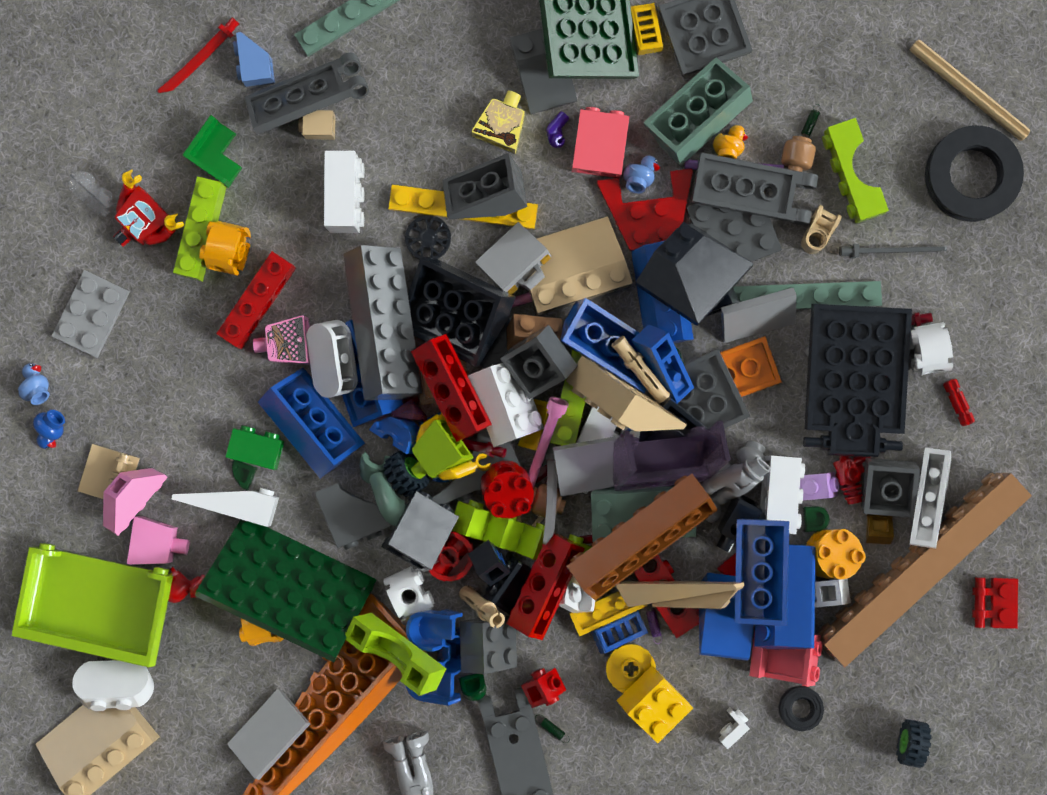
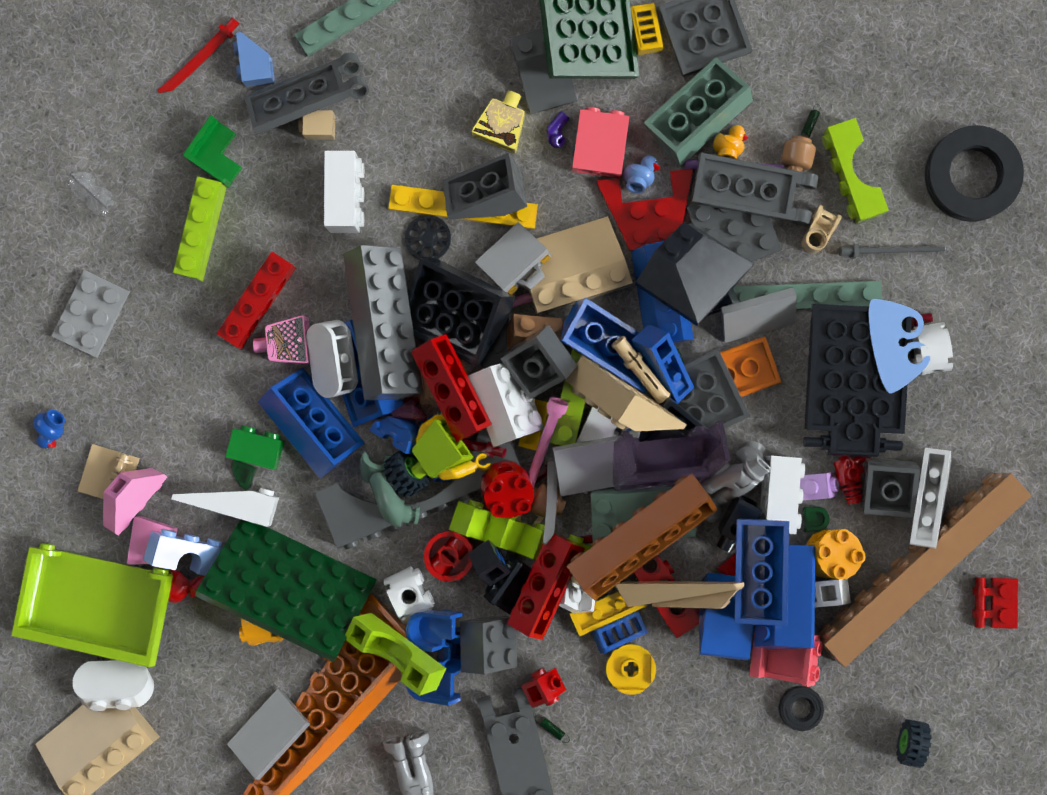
(34, 386): medium blue animal -> none
(142, 215): red torso -> none
(166, 549): none -> light blue arch
(225, 247): light orange brick -> none
(421, 531): panel -> none
(473, 686): dark green tile -> none
(485, 609): tan pin -> none
(653, 624): medium lavender piece -> none
(654, 704): yellow brick -> none
(732, 732): white bracket -> none
(879, 529): pearl gold slope -> none
(885, 332): none -> light blue piece
(959, 402): red axle -> none
(970, 90): tan axle -> none

